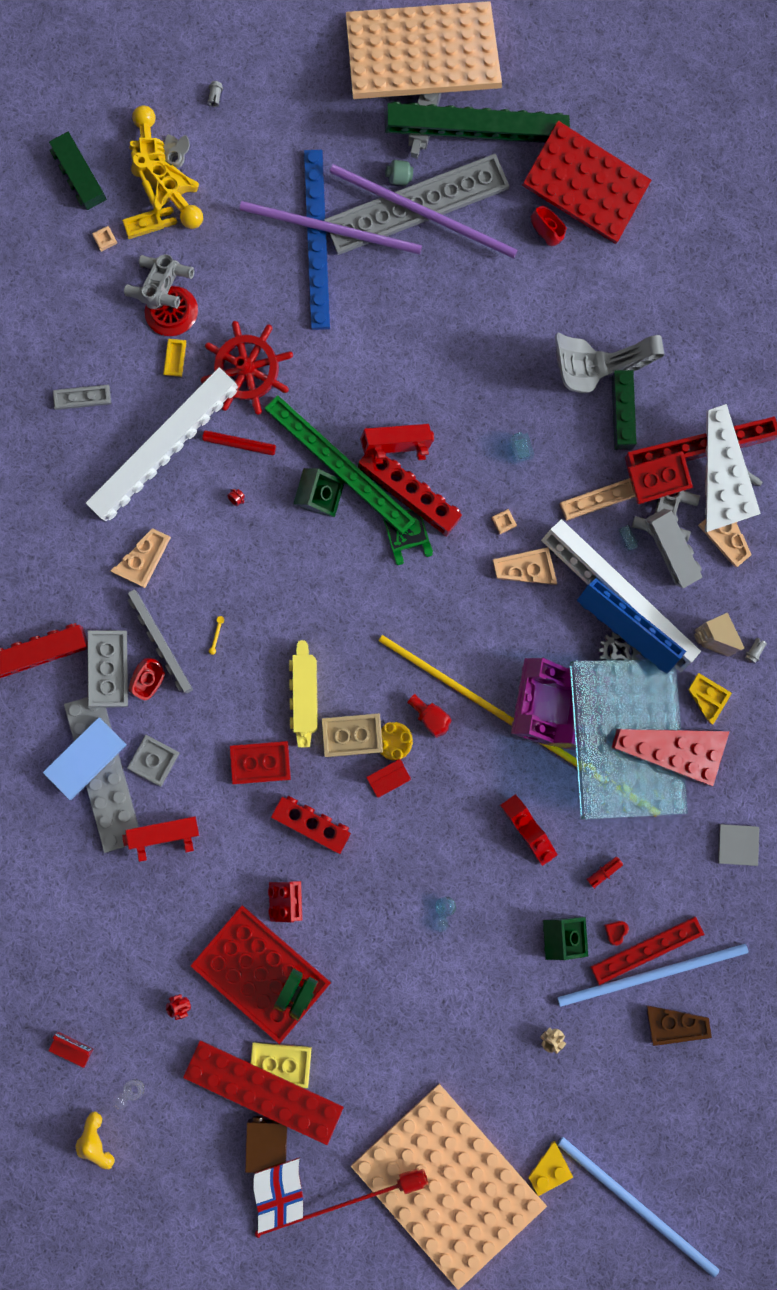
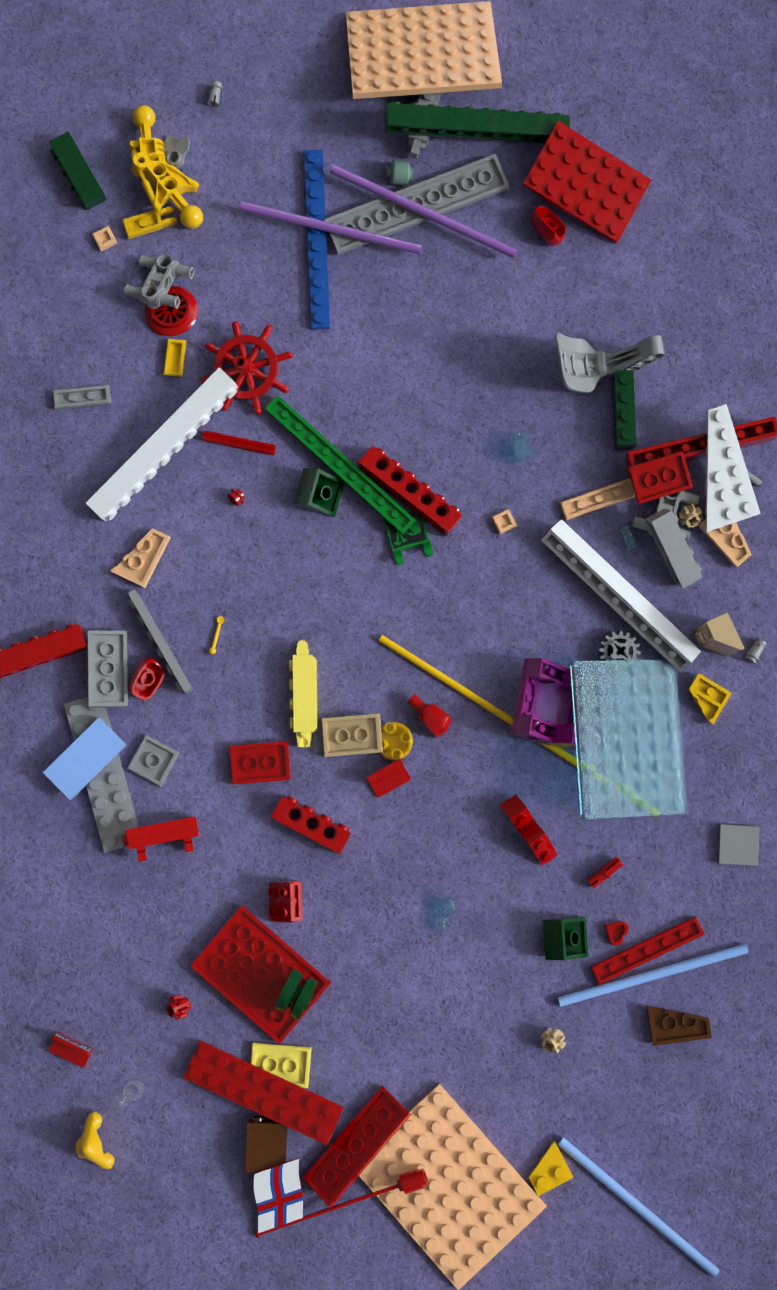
(356, 1146): none -> red plate
(397, 439): red brick -> none
(529, 566): light nougat wing -> none
(631, 626): blue brick -> none
(680, 751): wing -> none
(690, 516): none -> tan gear

